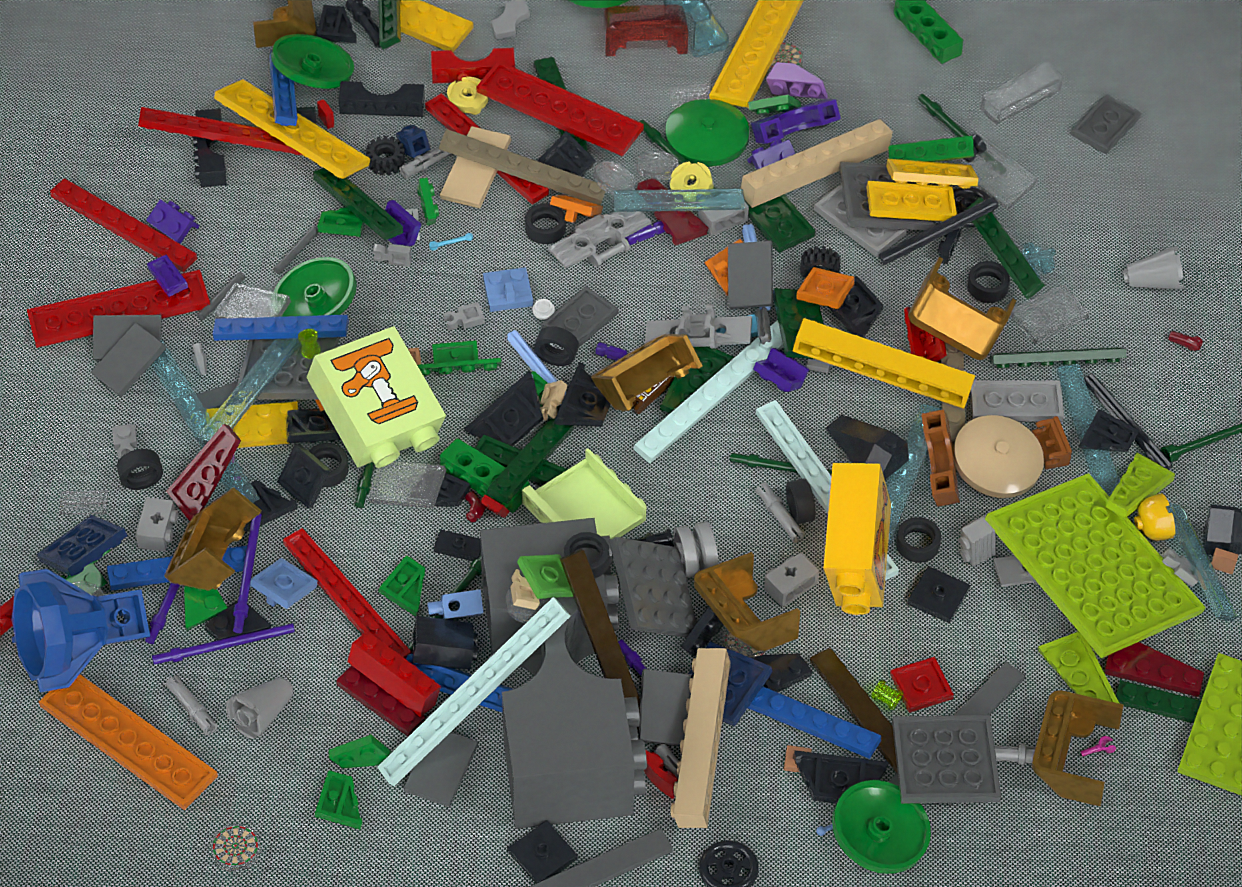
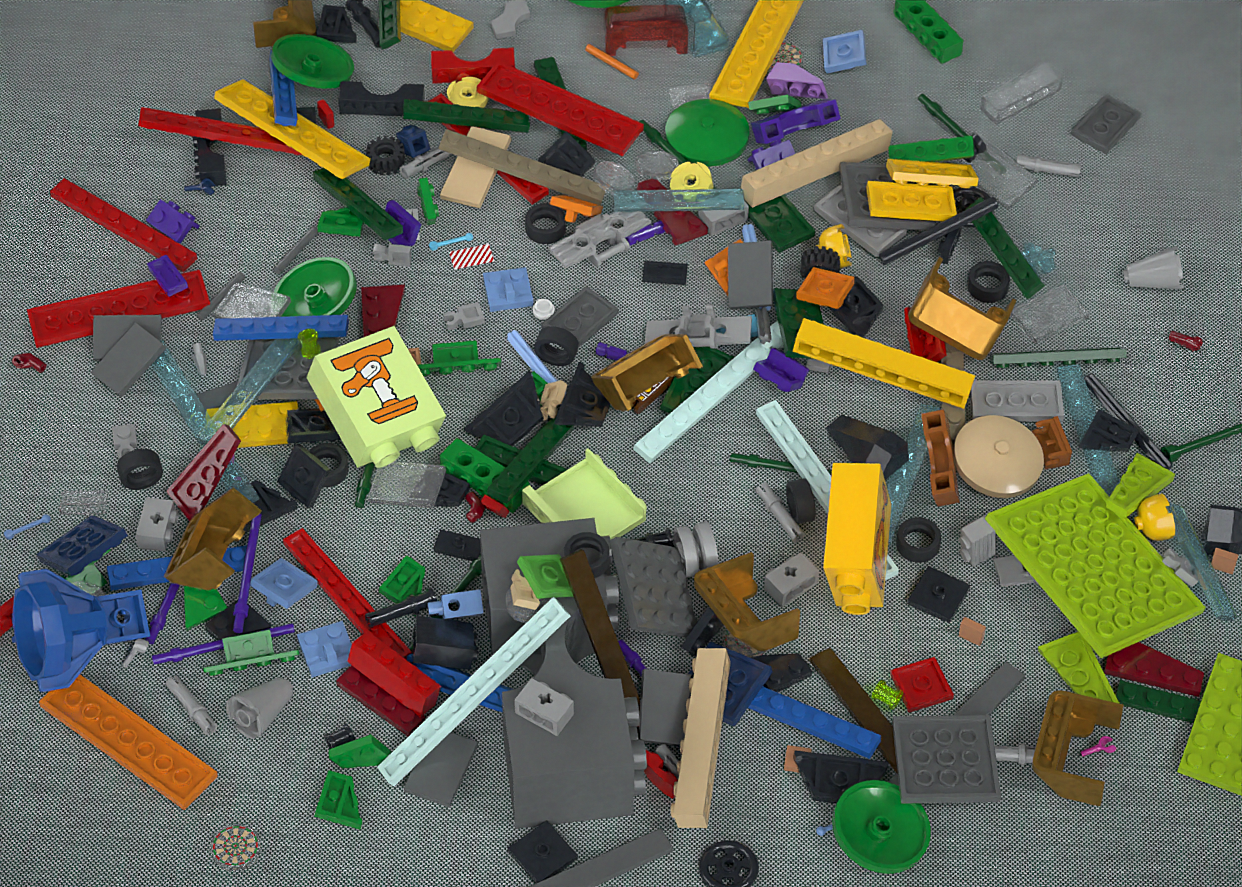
(9, 534): none -> medium blue hinge
(28, 360): none -> dark red arm
(139, 646): none -> light grey hand
(205, 185): none -> dark blue hand
(249, 649): none -> bracket
(325, 648): none -> medium blue hinge
(339, 737): none -> black bush
(381, 307): none -> dark red wing
(412, 605): none -> black pin
(466, 115): none -> dark green plate
(471, 256): none -> sticker
(544, 706): none -> light grey brick
(611, 61): none -> orange bar
(665, 272): none -> black plate
(833, 239): none -> yellow cylinder
(844, 51): none -> medium blue hinge
(972, 631): none -> nougat tile
(1046, 165): none -> light grey pin

